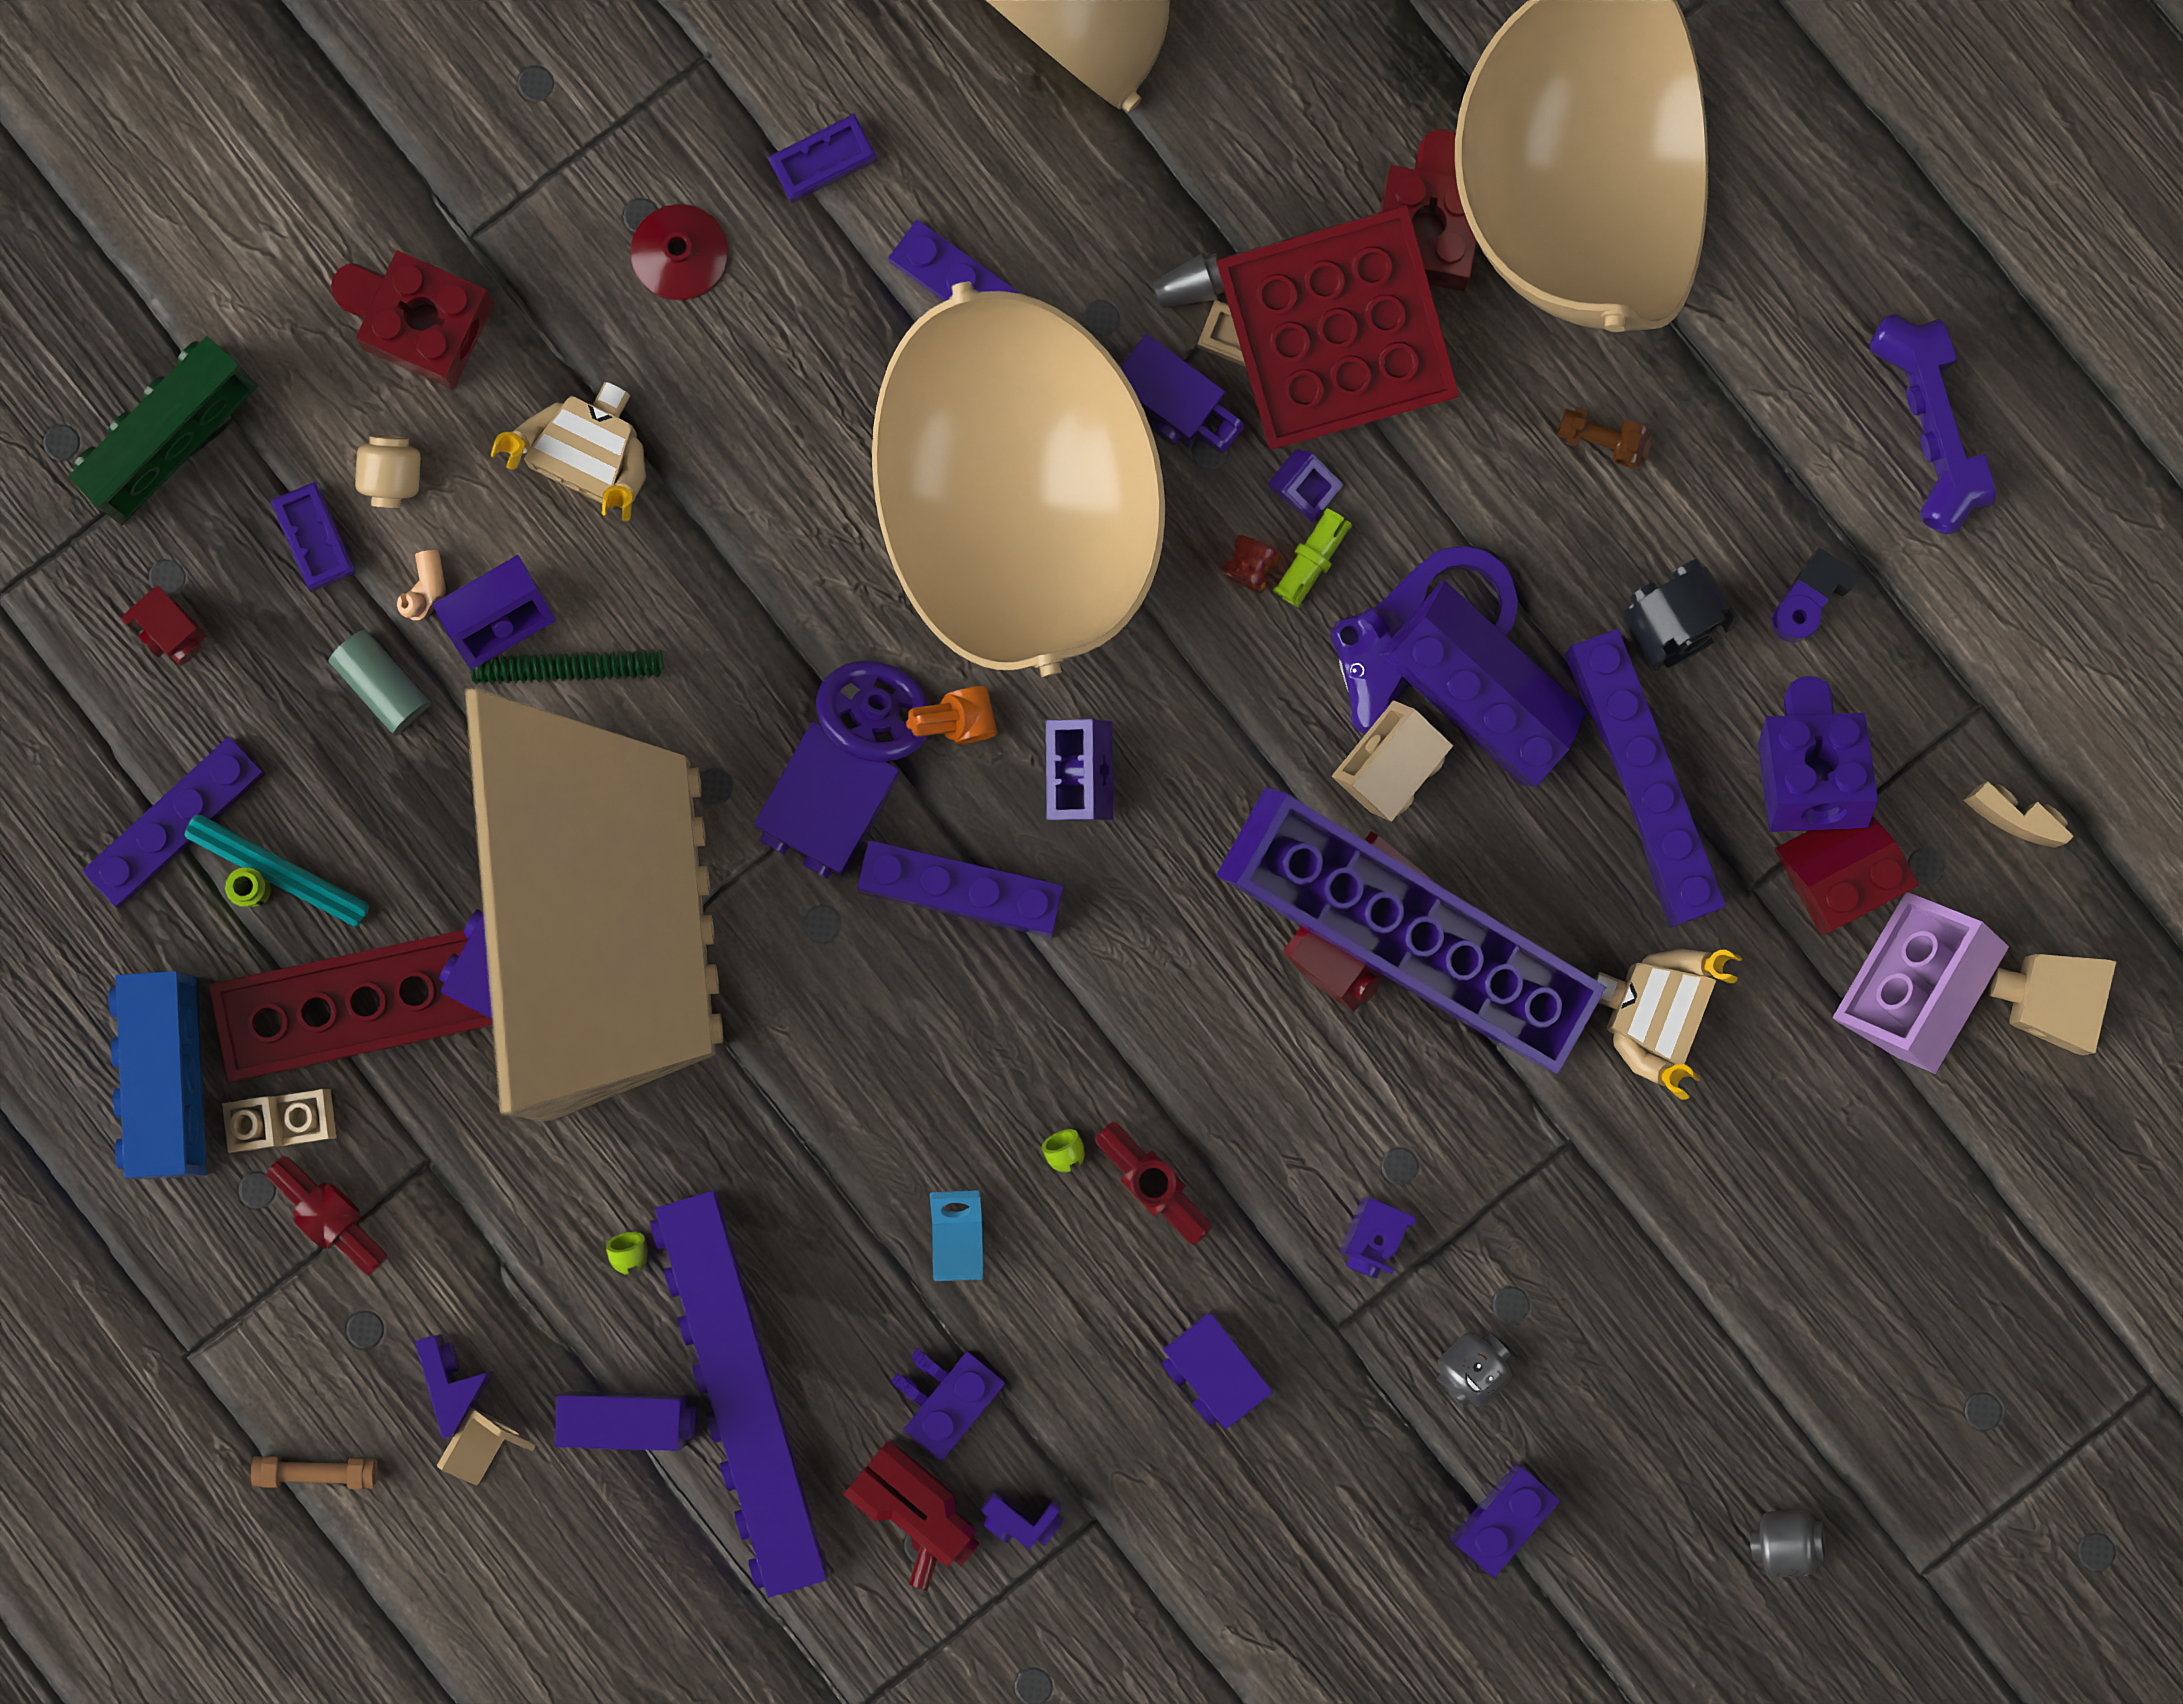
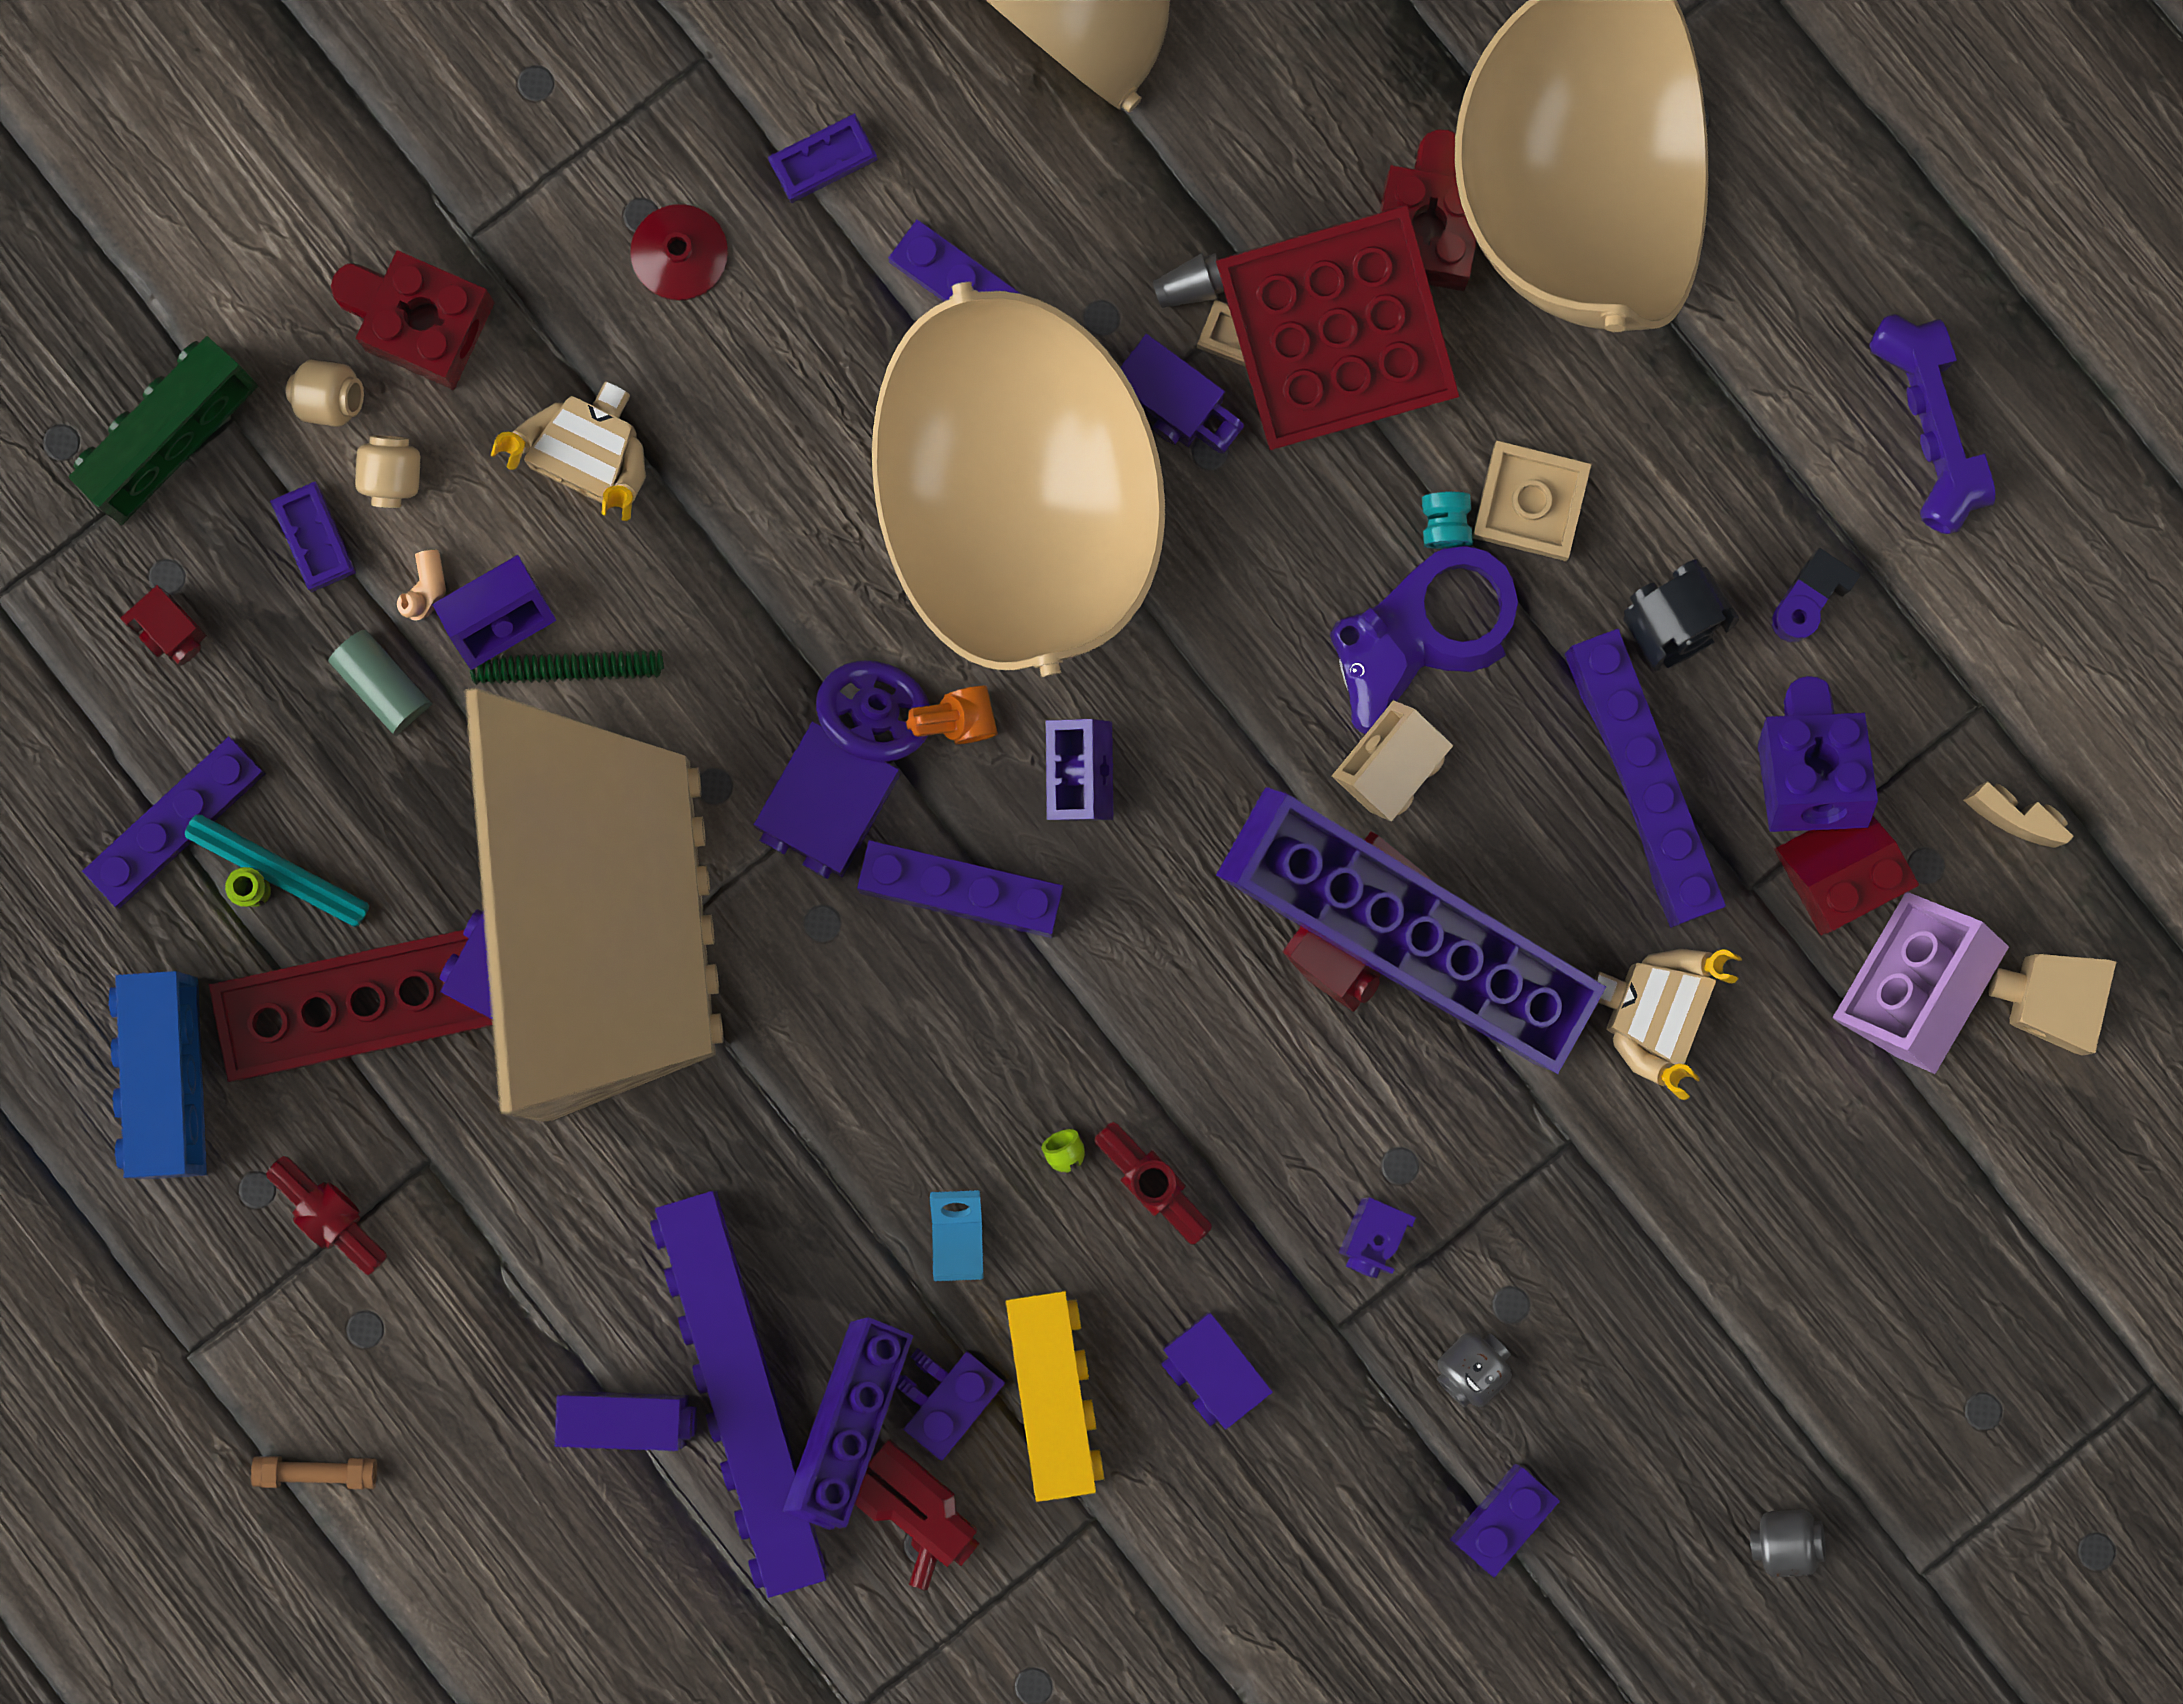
(279, 1120): tan slope -> none
(325, 393): none -> tan head
(449, 1398): dark purple slope -> none
(477, 1444): tan bracket -> none
(627, 1251): lime hinge -> none
(848, 1423): none -> dark purple brick
(1010, 1521): dark purple bracket -> none
(1051, 1395): none -> yellow brick
(1250, 563): clear red wheel -> none
(1305, 484): dark purple slope -> none
(1312, 557): lime pin -> none
(1447, 520): none -> teal wheel
(1485, 685): dark purple slope -> none
(1531, 500): none -> tan plate
(1629, 445): reddish brown bar -> none

